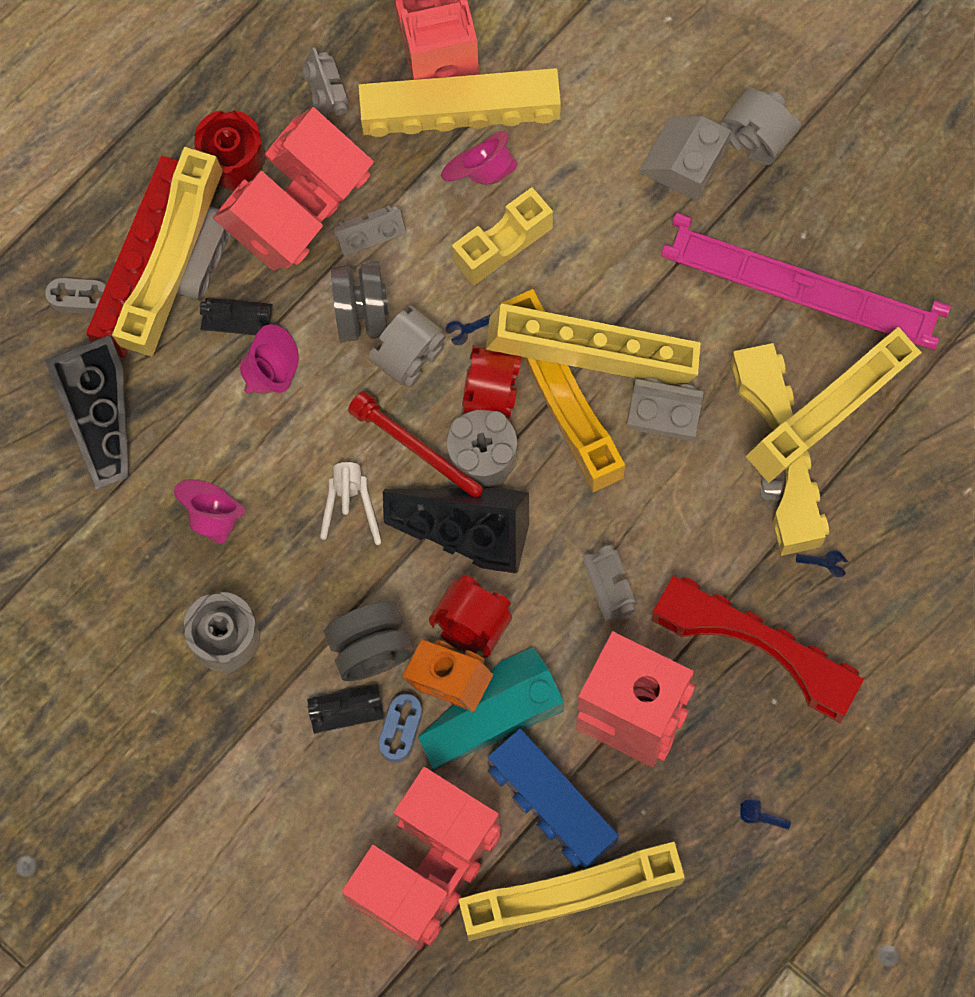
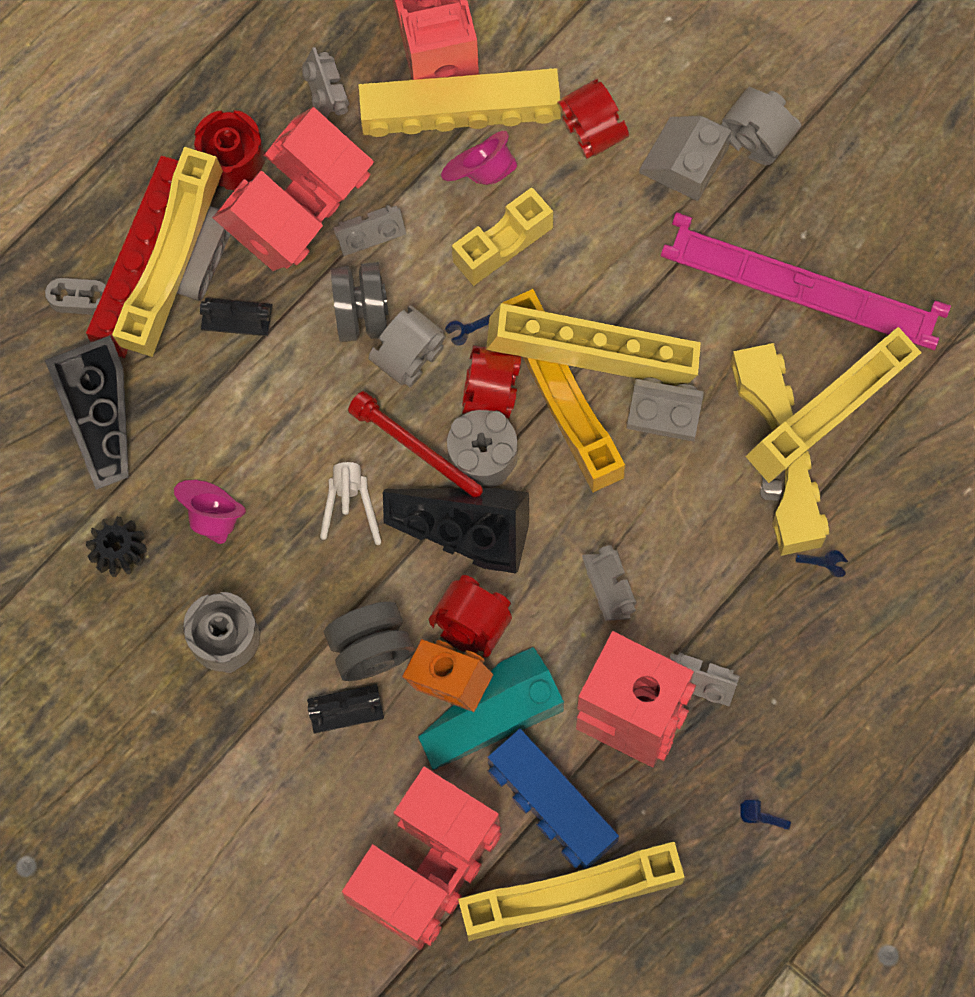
(128, 539): none -> black gear
(270, 361): dark pink piece -> none
(409, 730): medium blue beam -> none
(593, 118): none -> red brick
(692, 612): red arch -> none
(715, 685): none -> light grey hinge

